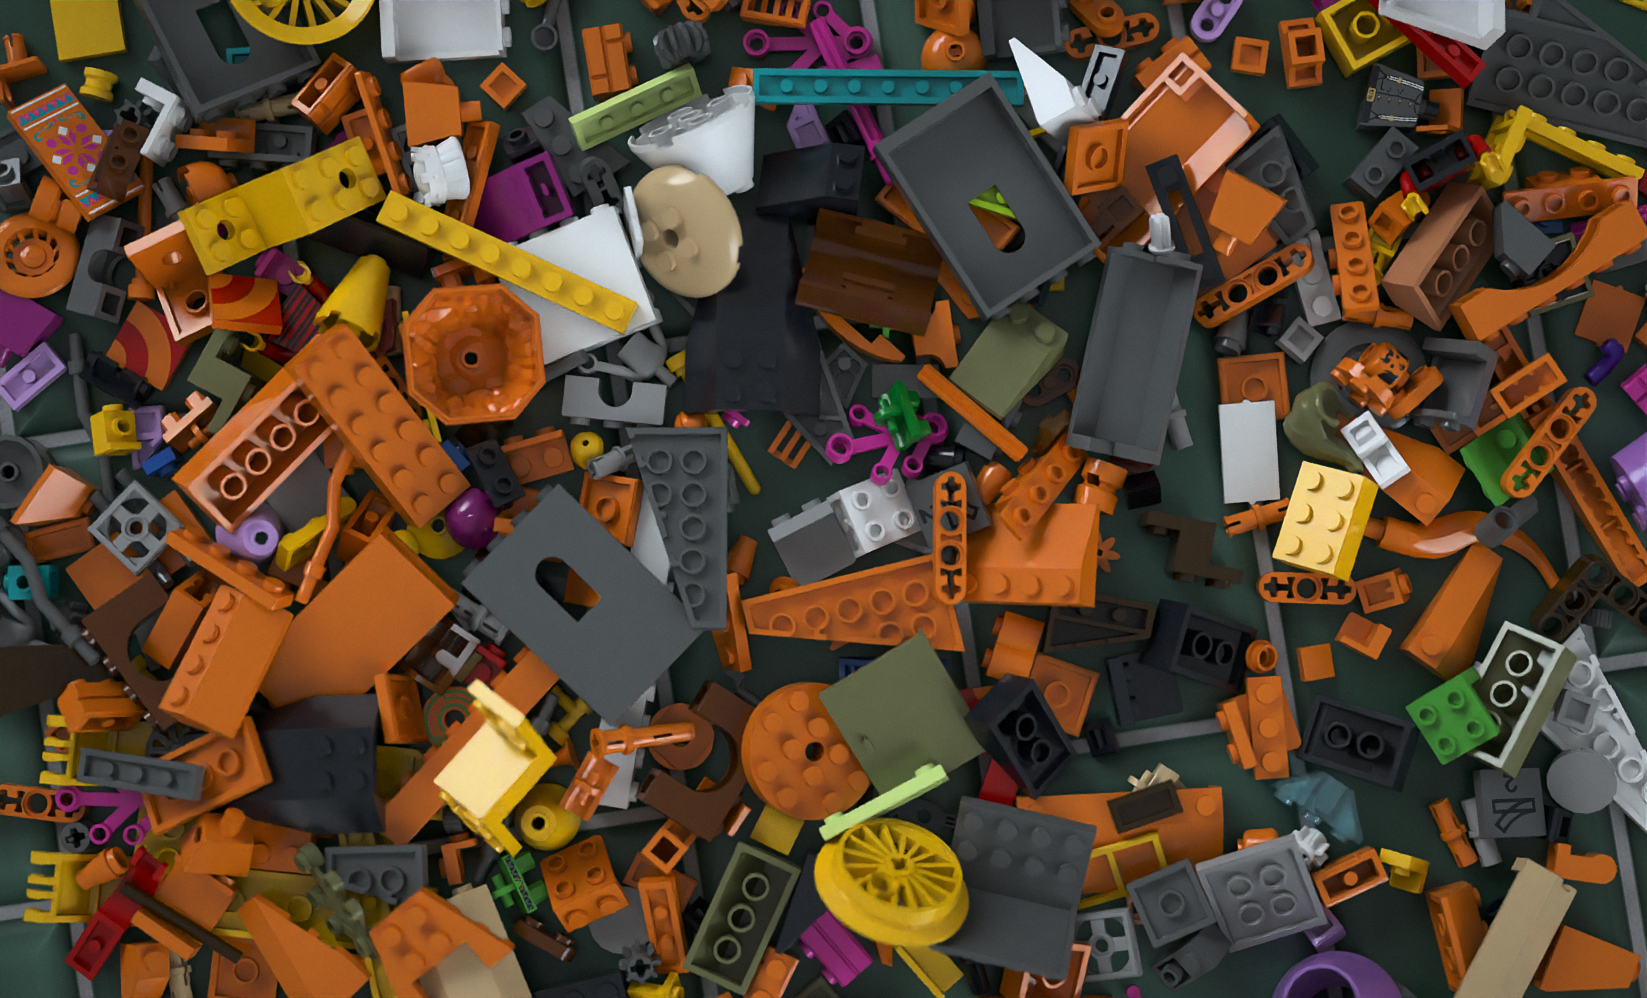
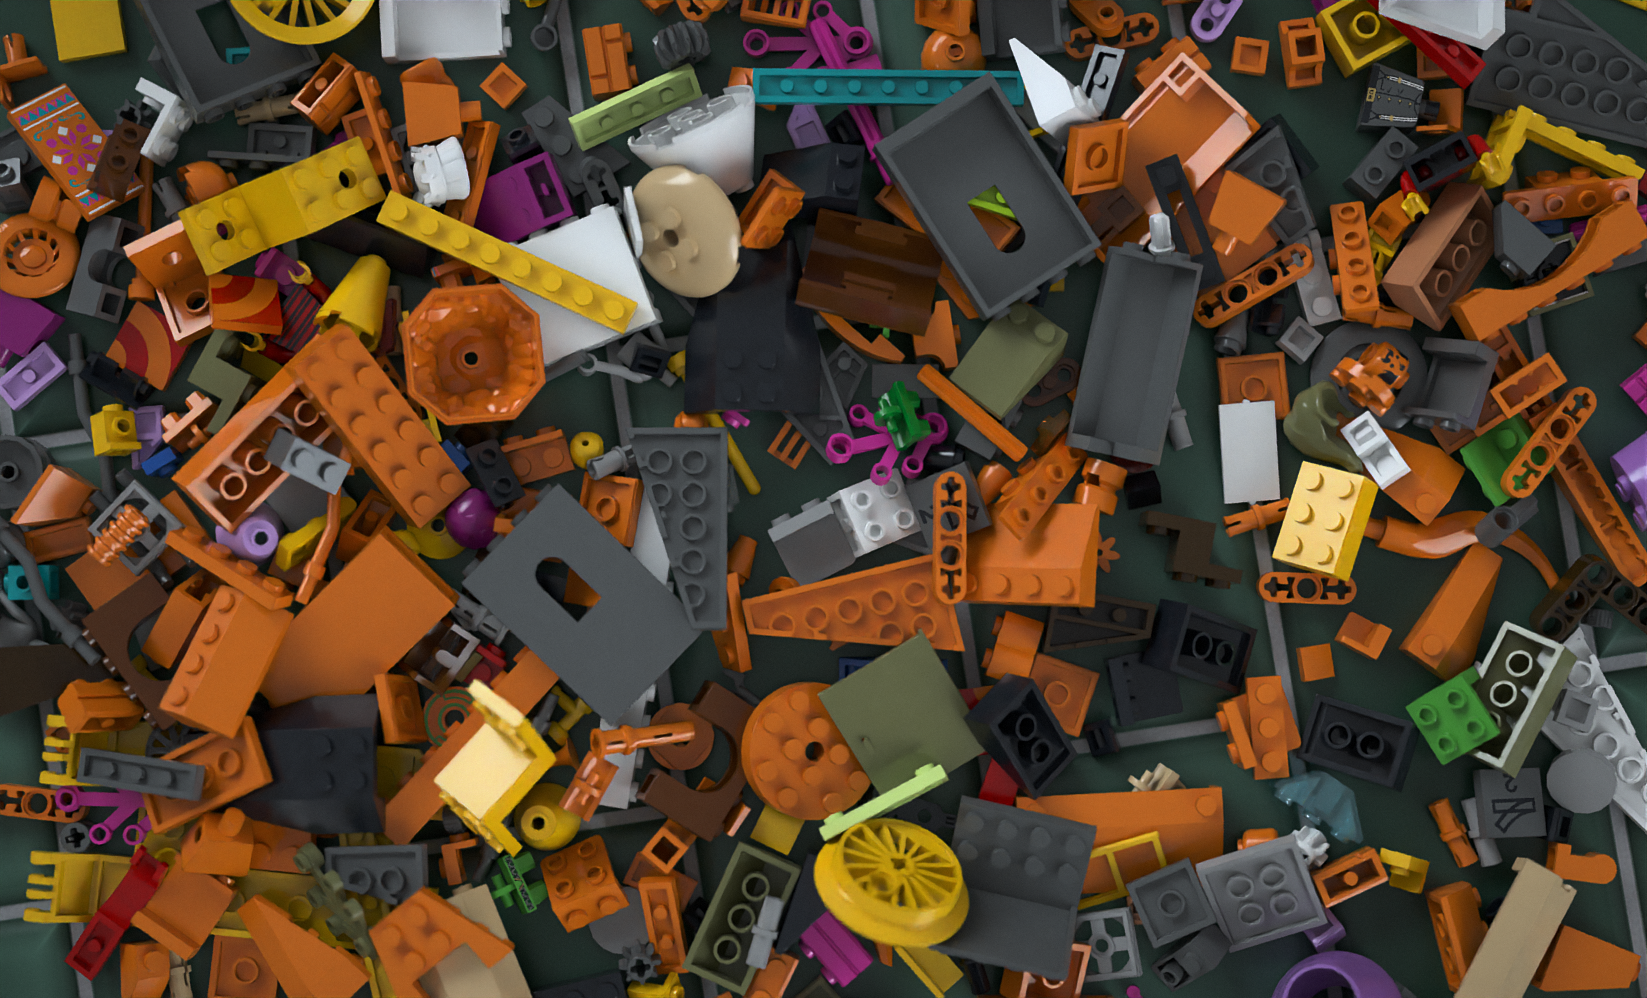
(98, 84): yellow wheel -> none
(105, 867): orange cone -> none
(118, 535): none -> orange piece
(181, 922): dark brown bar -> none
(222, 135): orange bracket -> none
(306, 461): none -> brick
(556, 944): reddish brown plate -> none
(584, 403): light grey arch -> none
(649, 360): none -> black slope
(765, 932): none -> light grey pin
(769, 211): none -> orange bracket
(1144, 806): dark brown tile -> none
(1261, 656): orange plate -> none
(1384, 590): orange bracket -> none
(1422, 383): orange plate -> none
(1603, 367): dark purple arm -> none
(1609, 315): orange piece -> none

